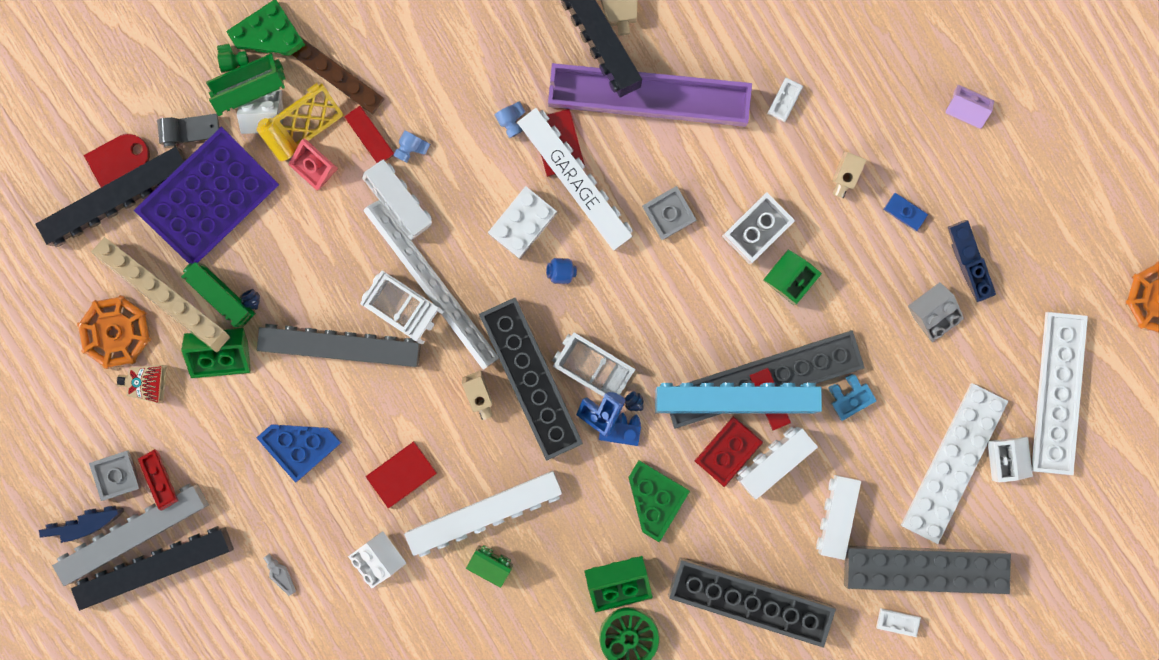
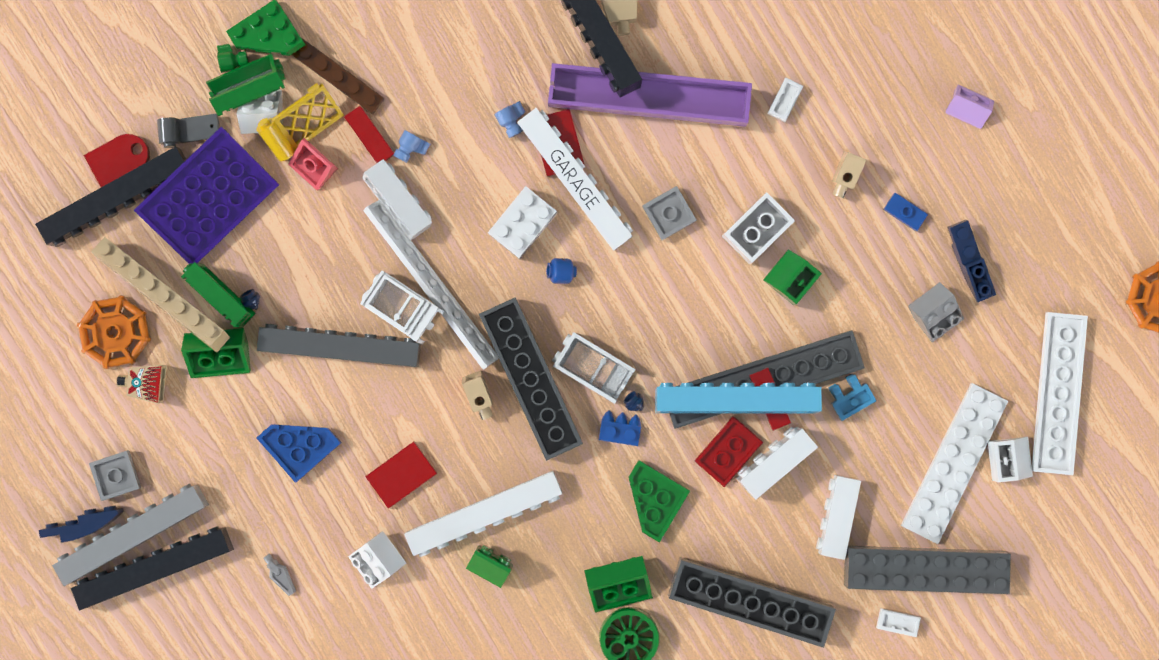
(158, 480): red tile -> none
(603, 416): blue brick -> none

